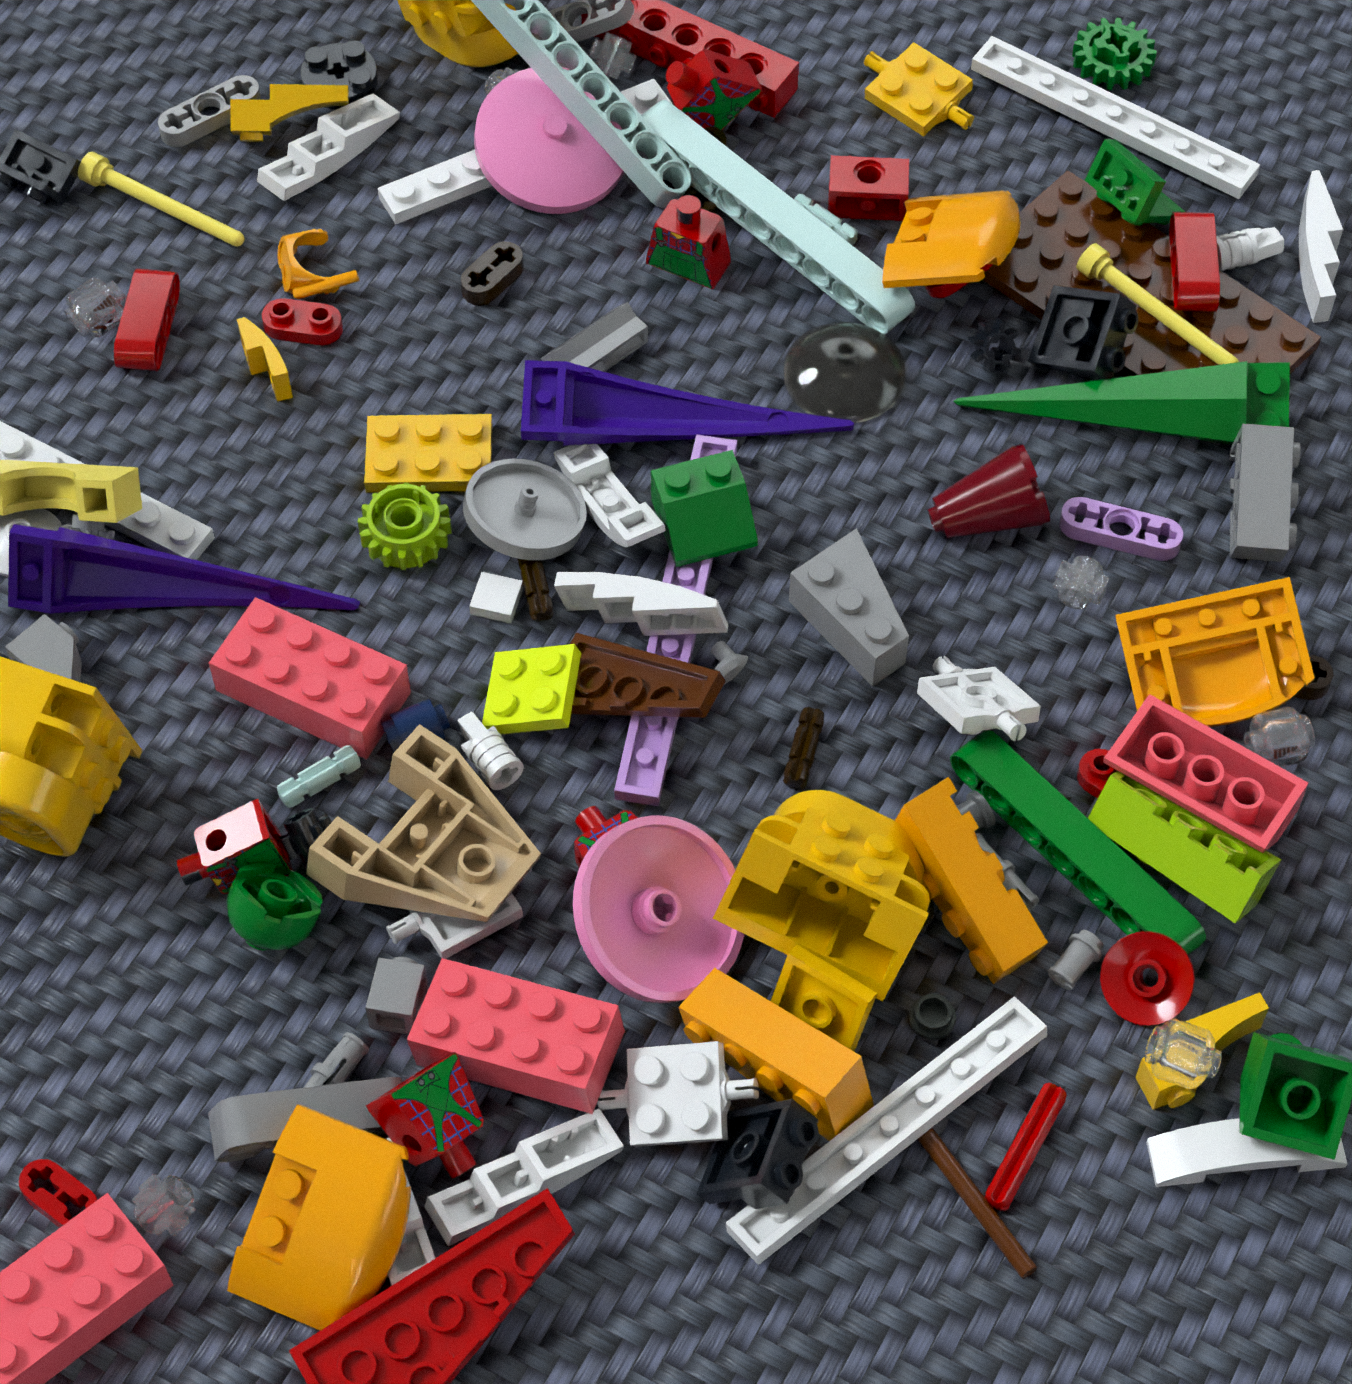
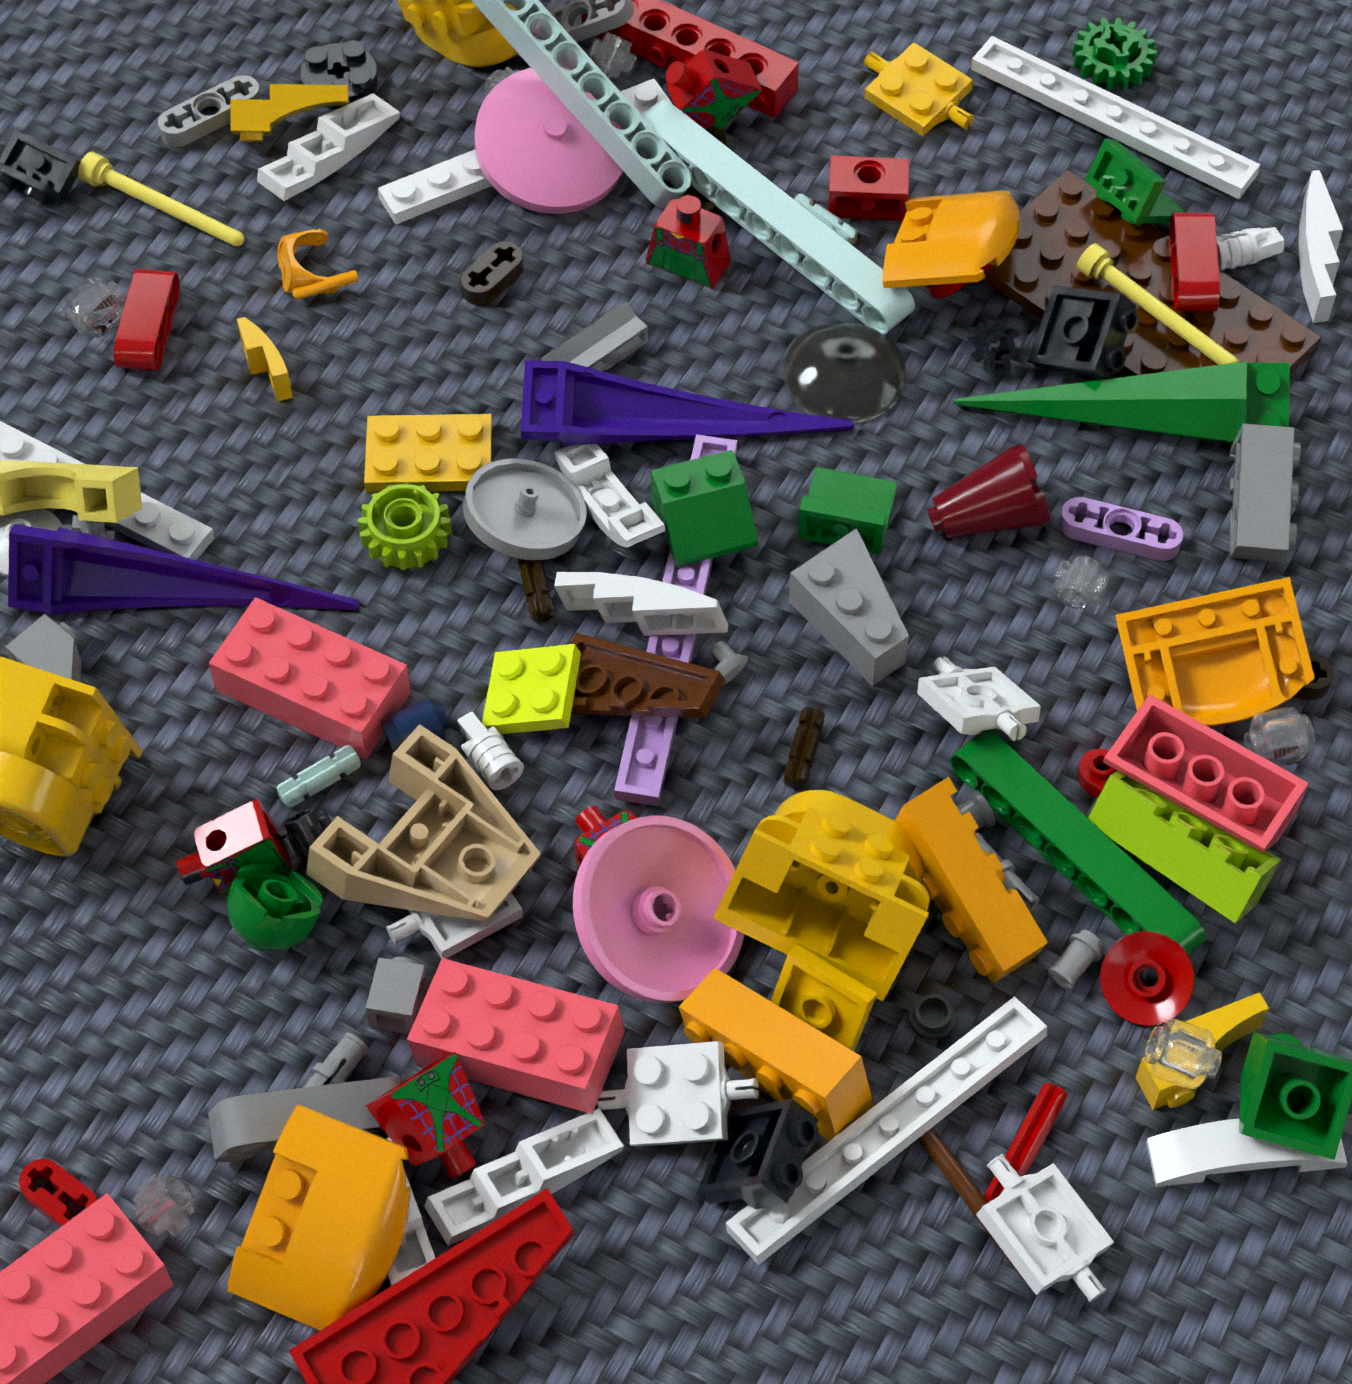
(299, 322): red plate -> none
(496, 597): white tile -> none
(845, 502): none -> green bracket
(1045, 1228): none -> white plate

